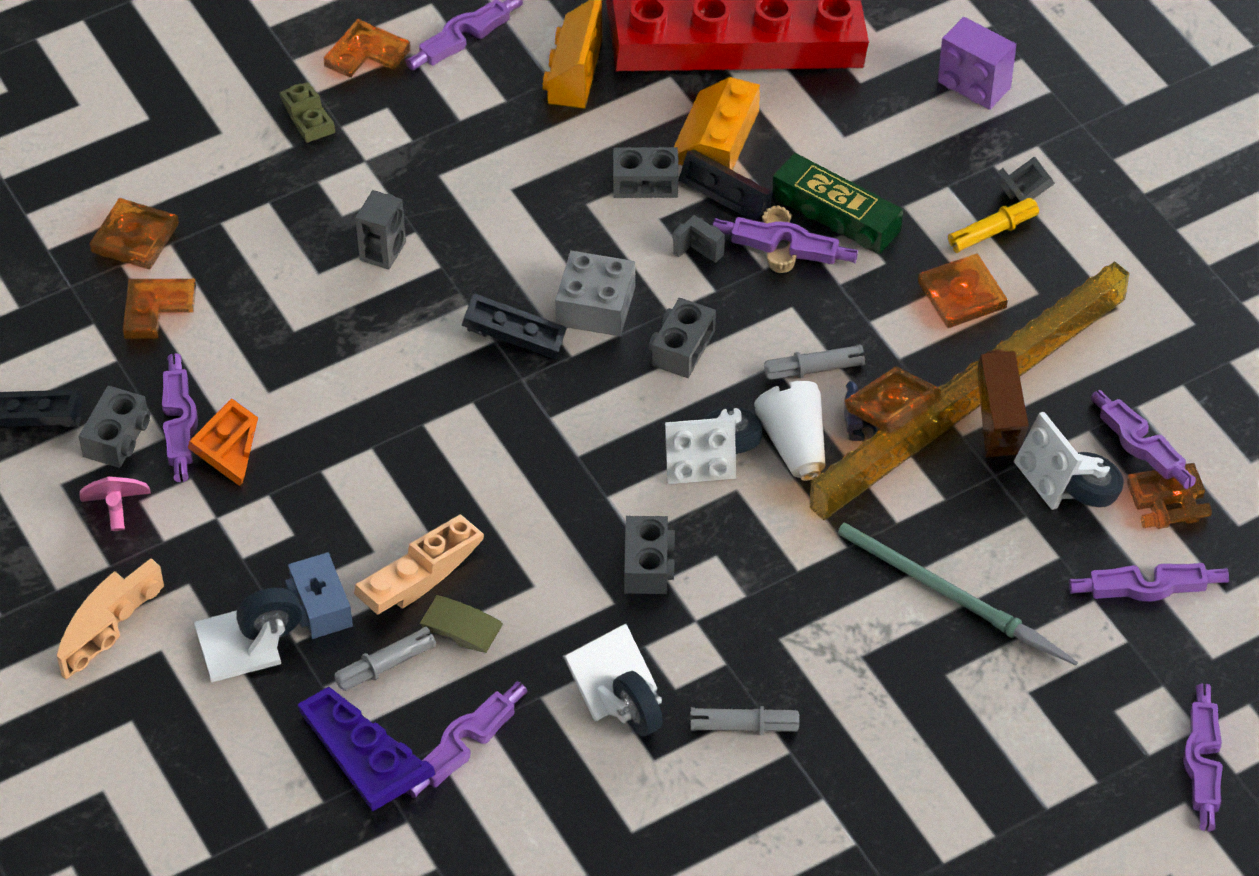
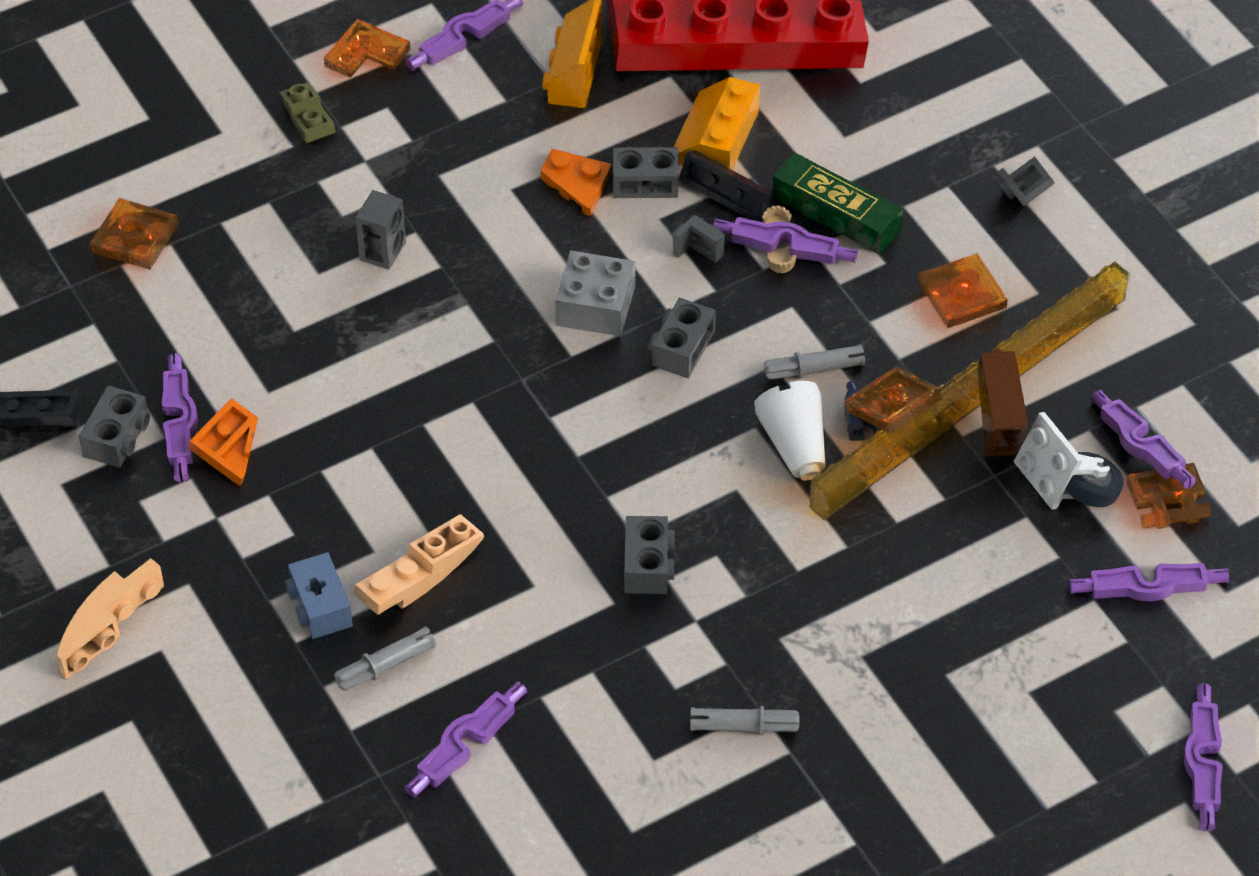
(113, 490): bright pink shield -> none
(152, 297): clear orange plate -> none
(250, 636): white plate -> none
(363, 749): dark purple wing -> none
(463, 623): olive slope -> none
(513, 326): black hinge -> none
(576, 177): none -> orange wing
(617, 681): white plate -> none
(709, 446): white plate -> none
(976, 62): medium lavender brick -> none
(998, 618): sand green piece -> none
(1004, 219): yellow axle -> none

